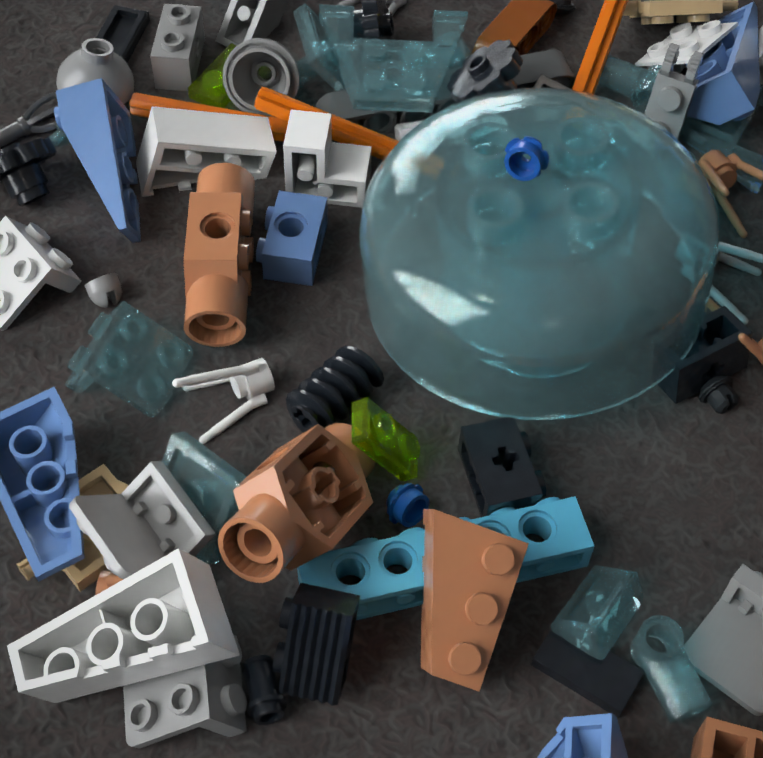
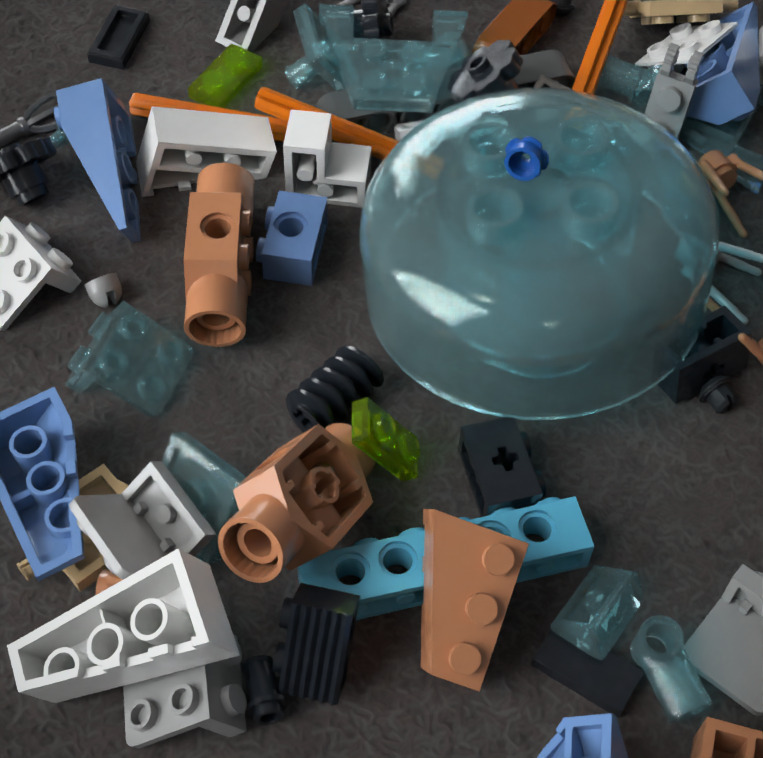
(94, 62): light grey piece -> none
(177, 47): light grey brick -> none
(242, 75): light grey piece -> none
(247, 381): white plant -> none
(406, 504): blue plate -> none

